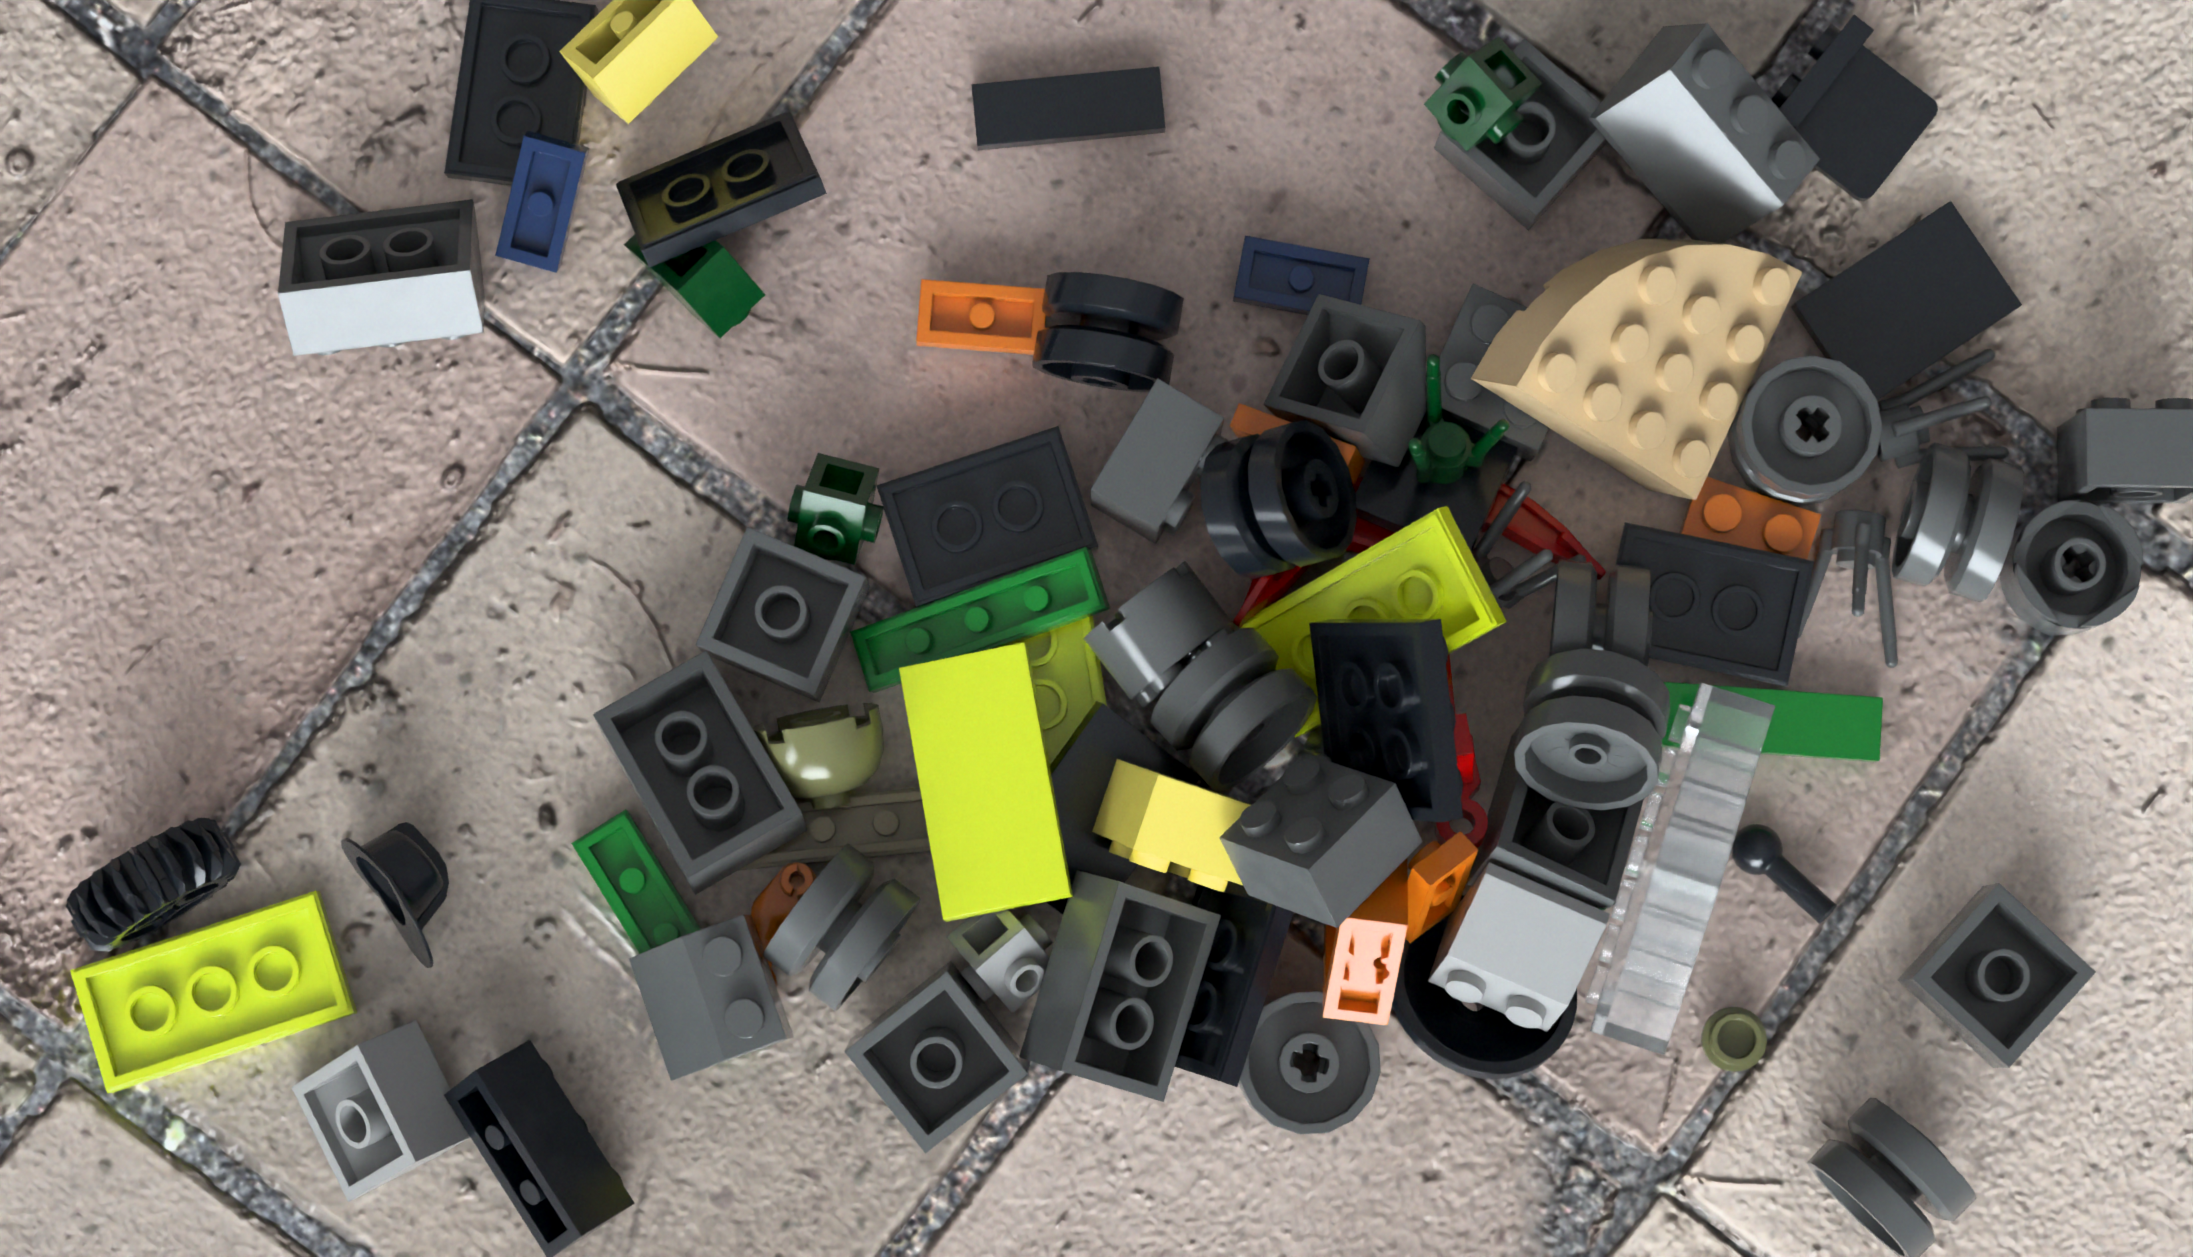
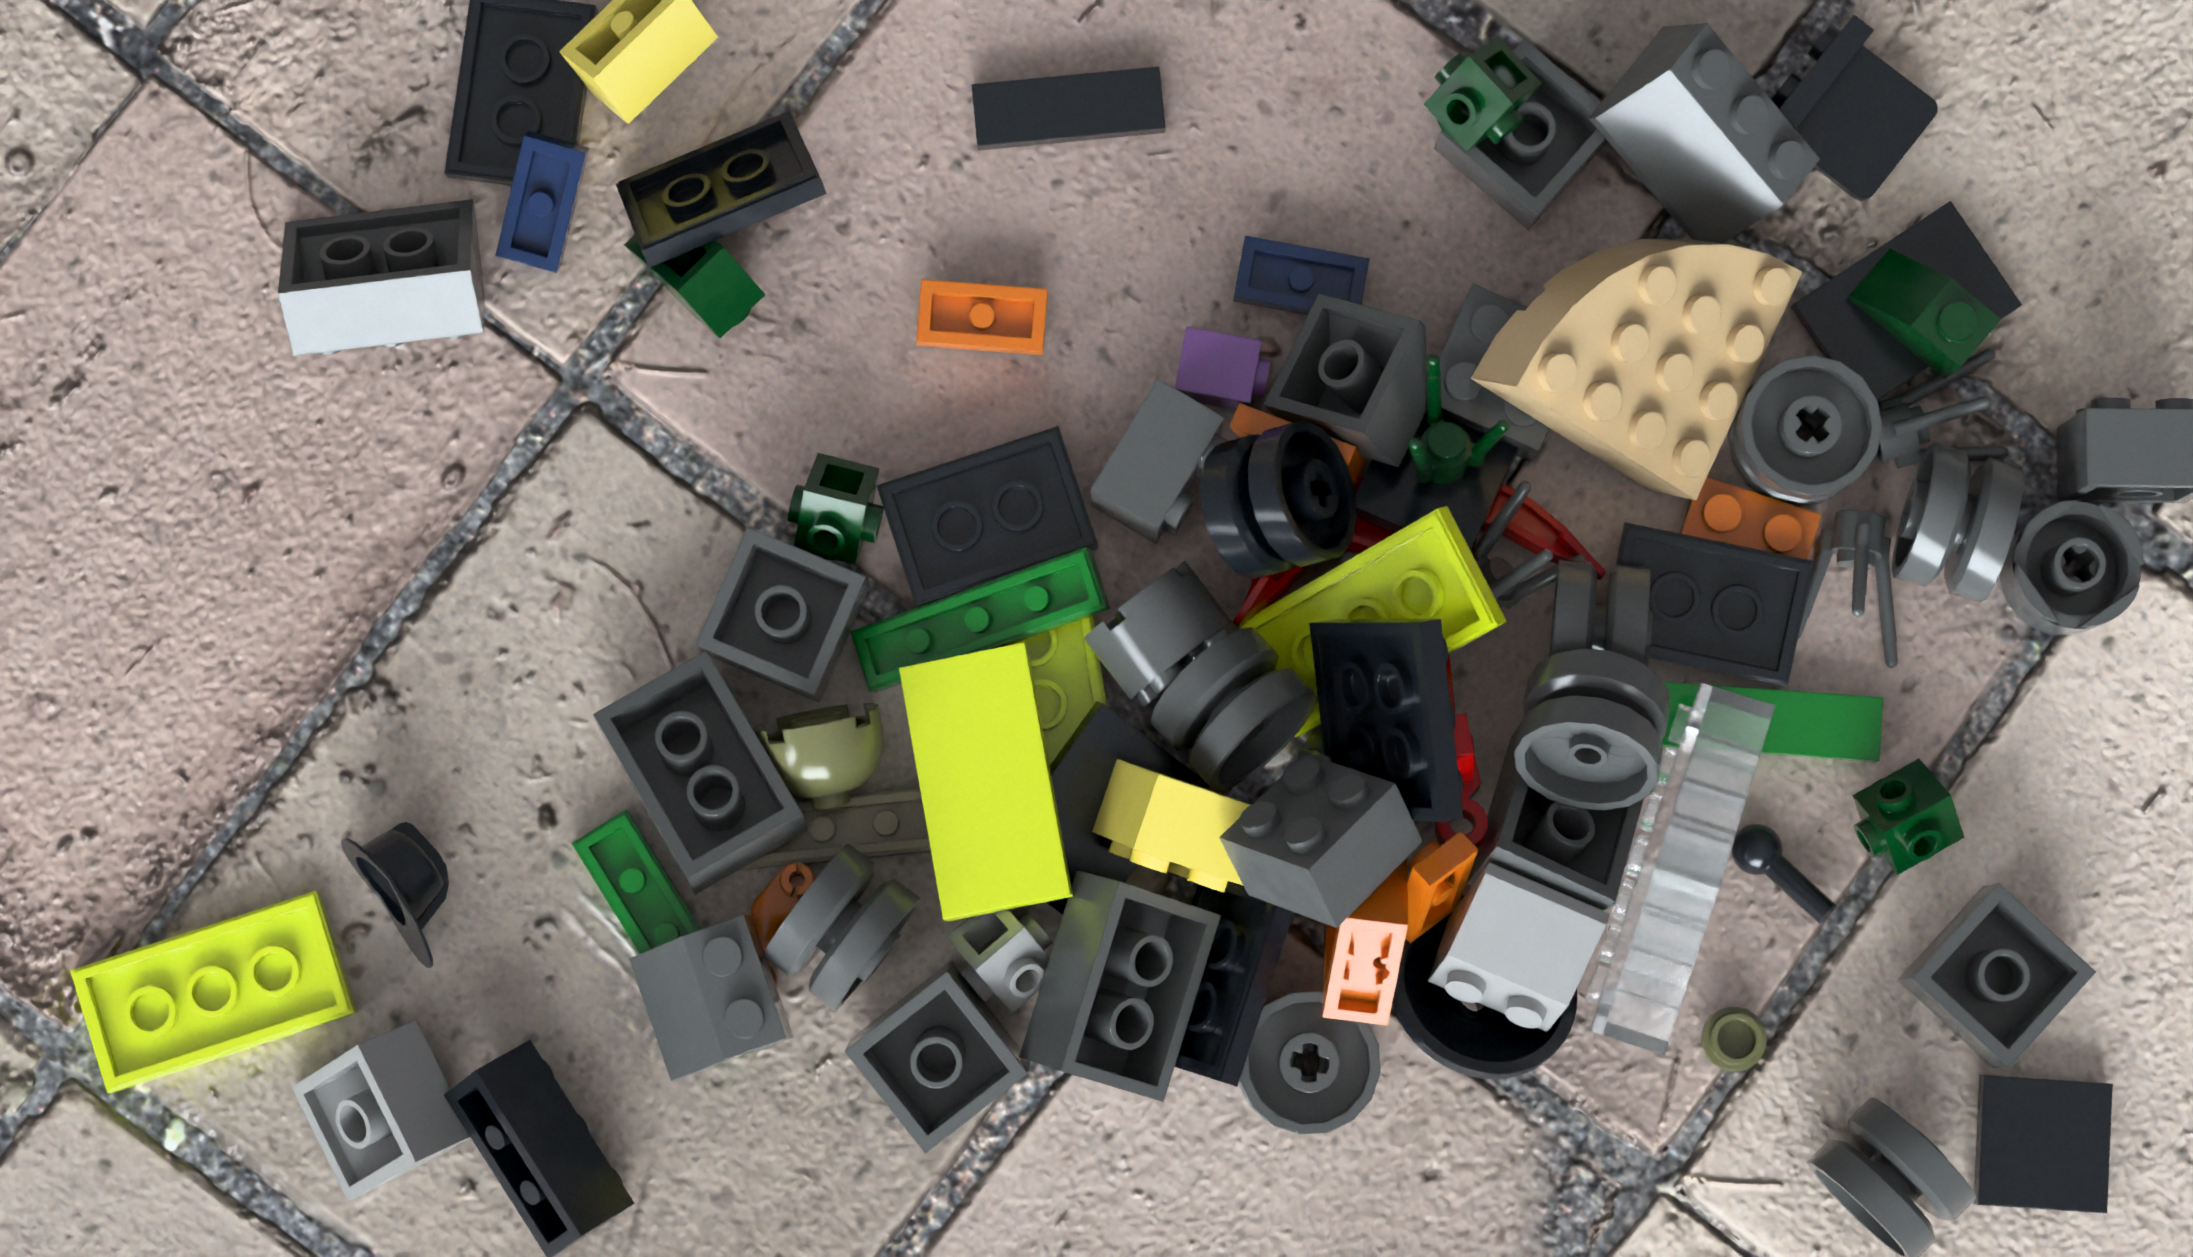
(153, 884): black gear -> none
(1107, 331): black wheel -> none
(1221, 369): none -> medium lavender brick
(1906, 817): none -> dark green brick
(1924, 311): none -> dark green slope
(2043, 1144): none -> black tile

